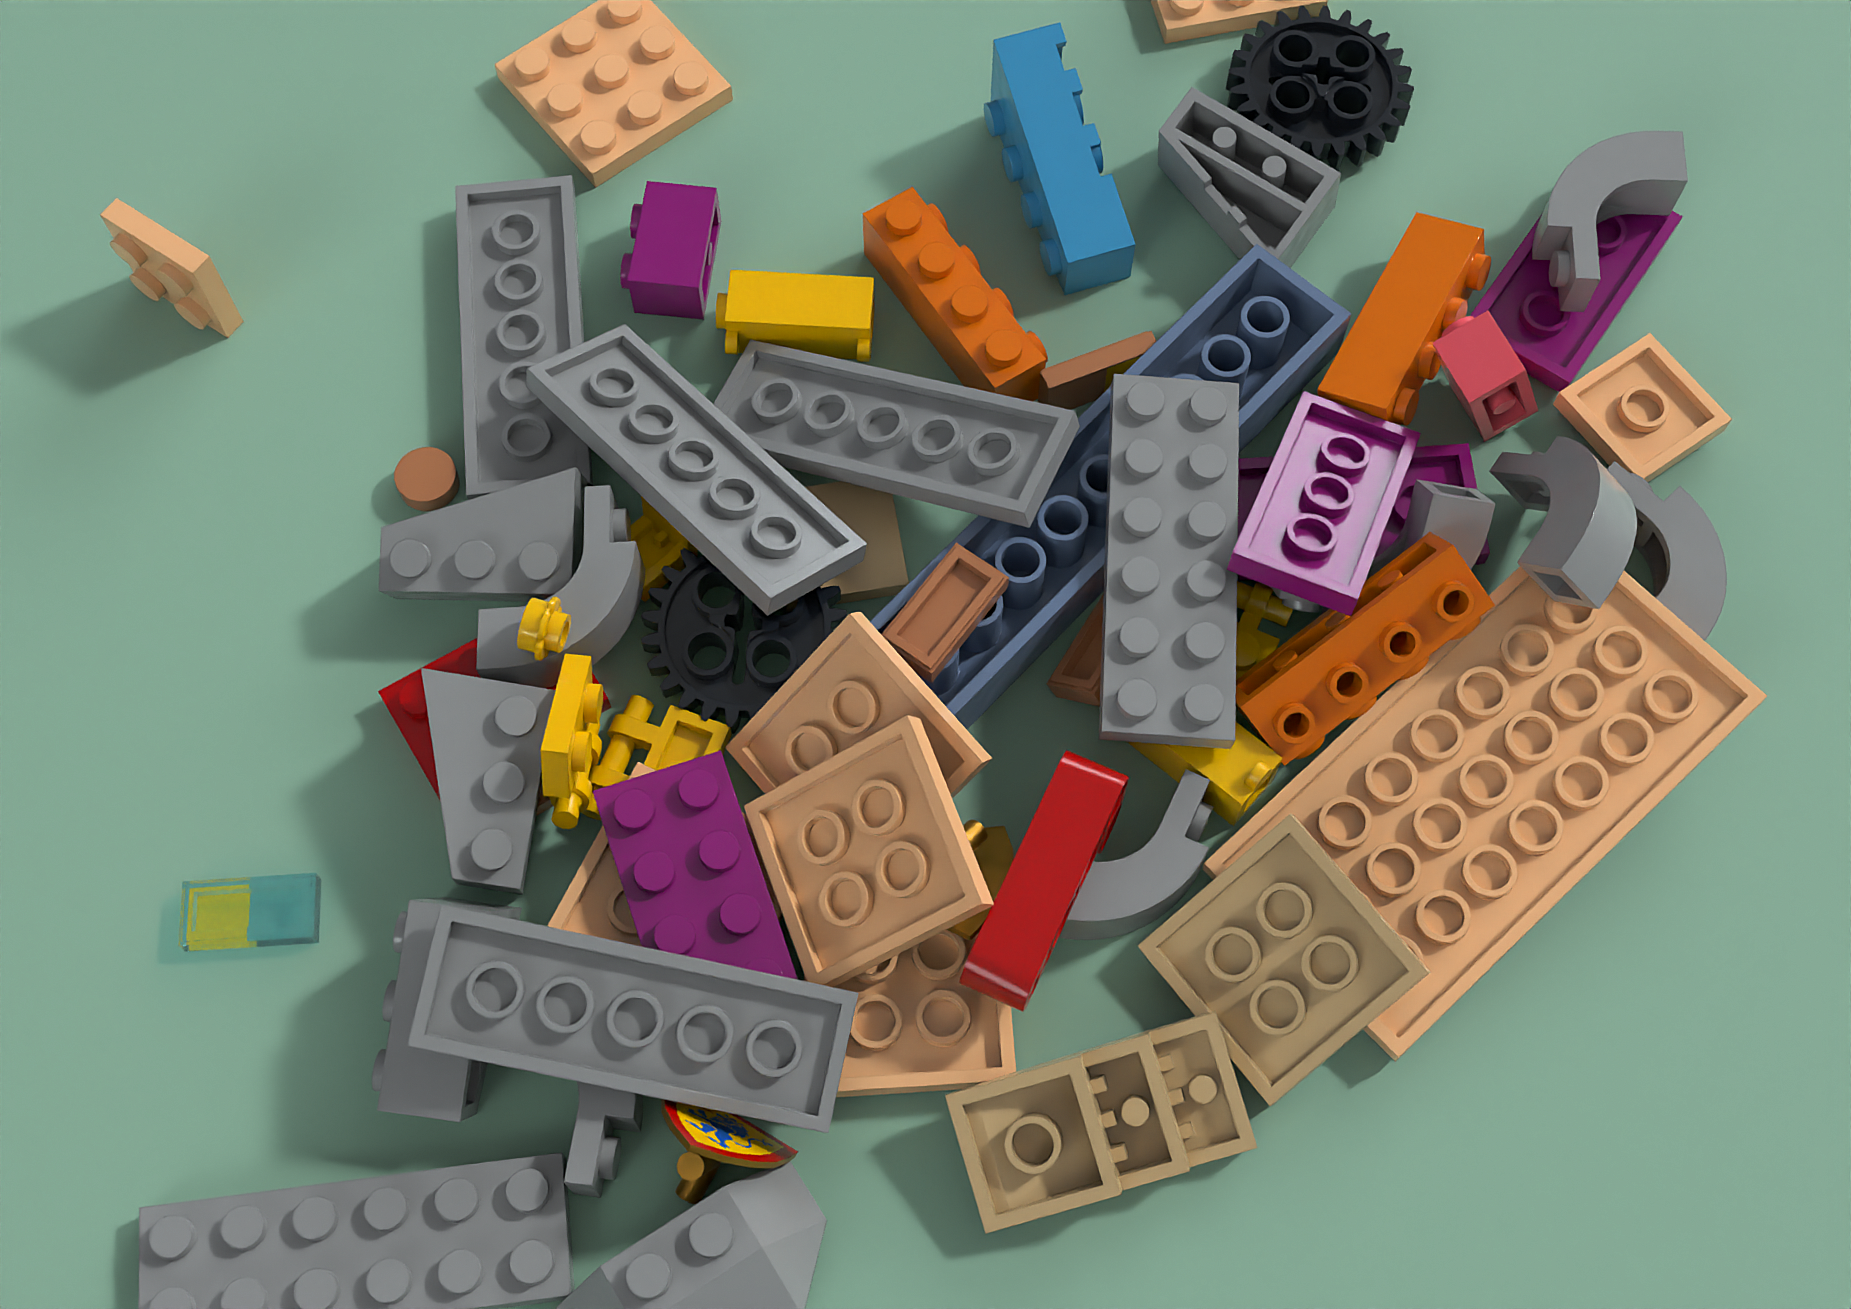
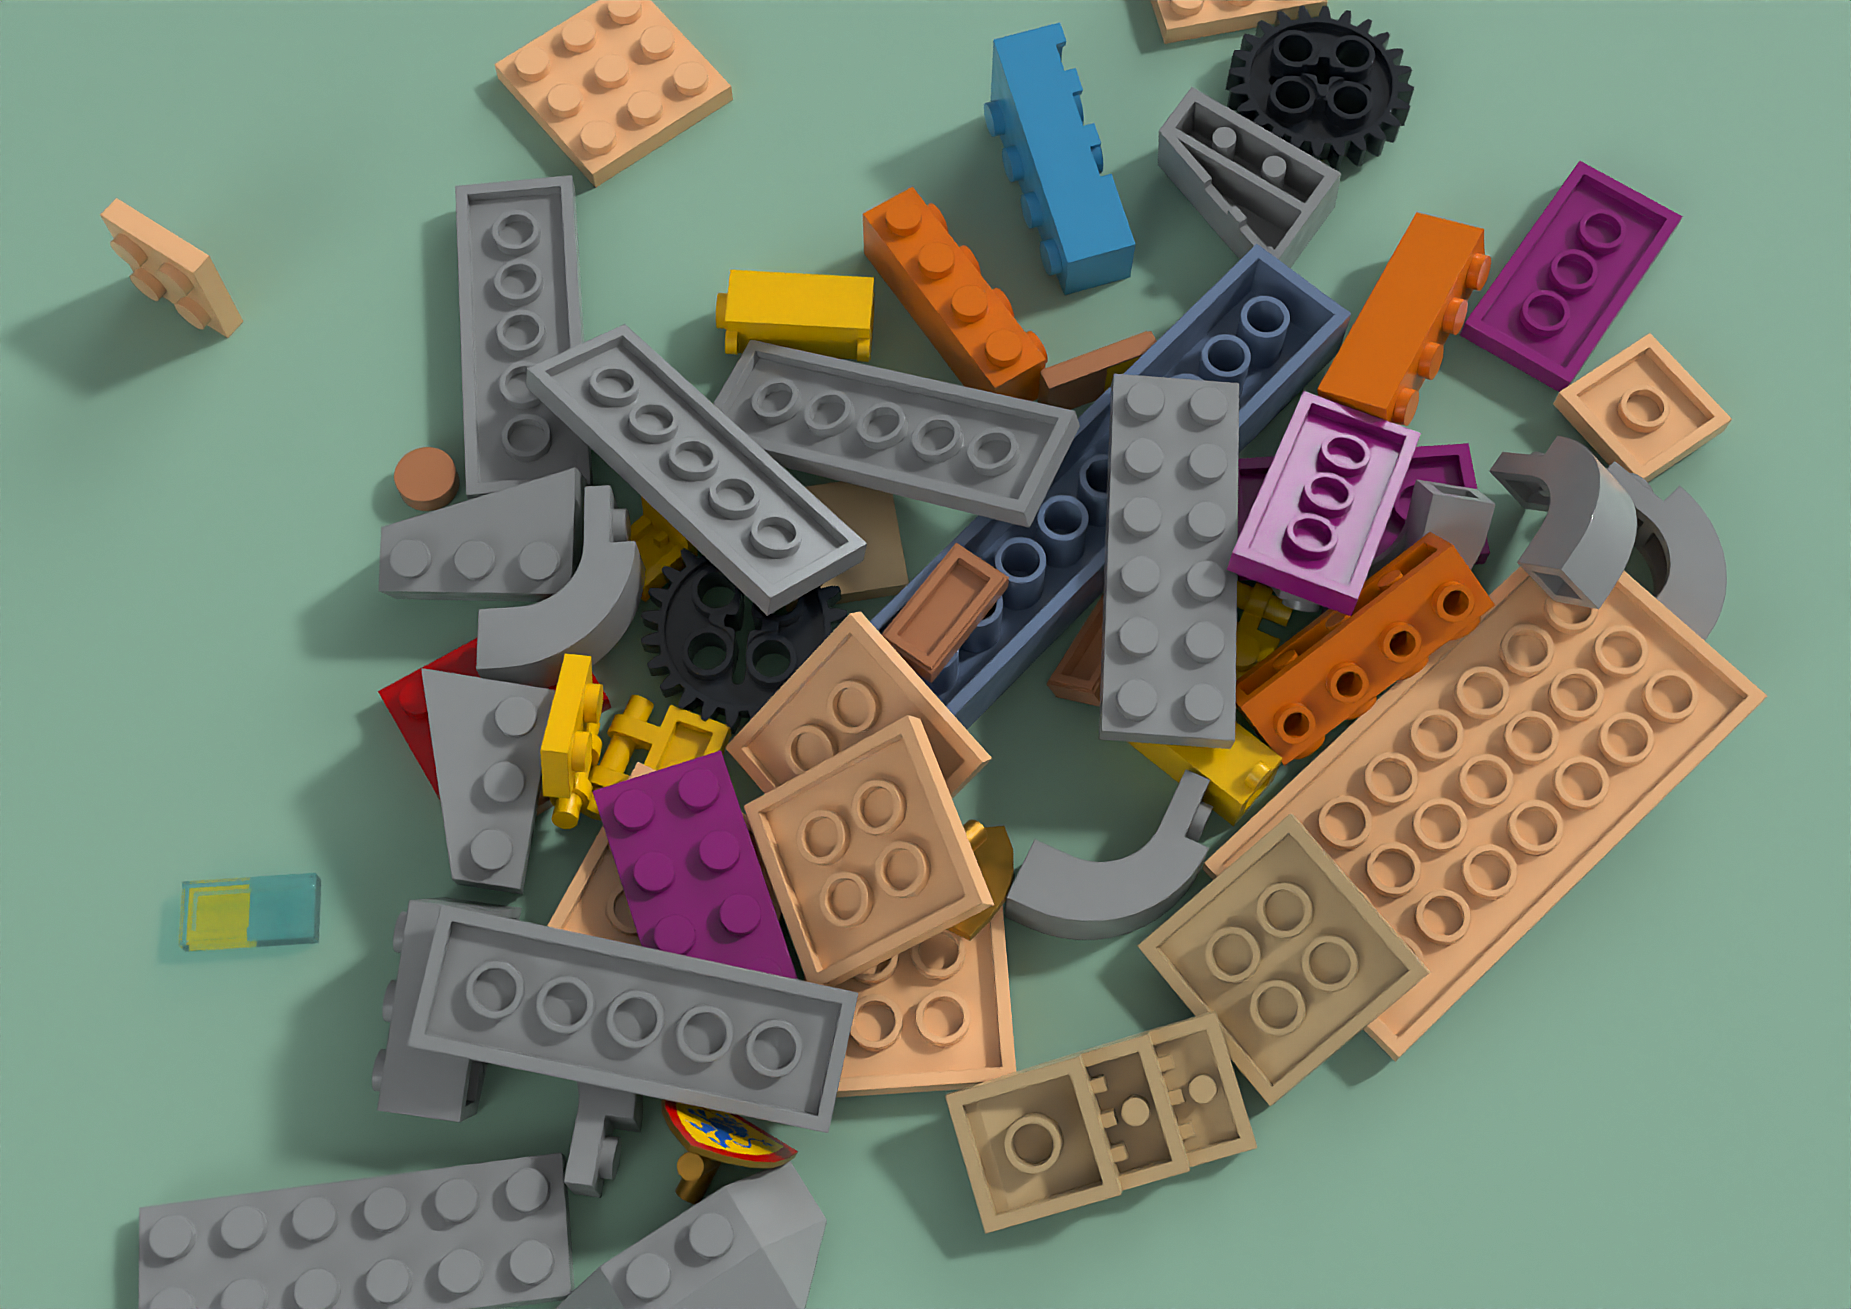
(543, 627): yellow plate -> none
(672, 250): magenta brick -> none
(1044, 880): red beam -> none
(1485, 374): coral brick -> none
(1612, 178): light grey arch -> none

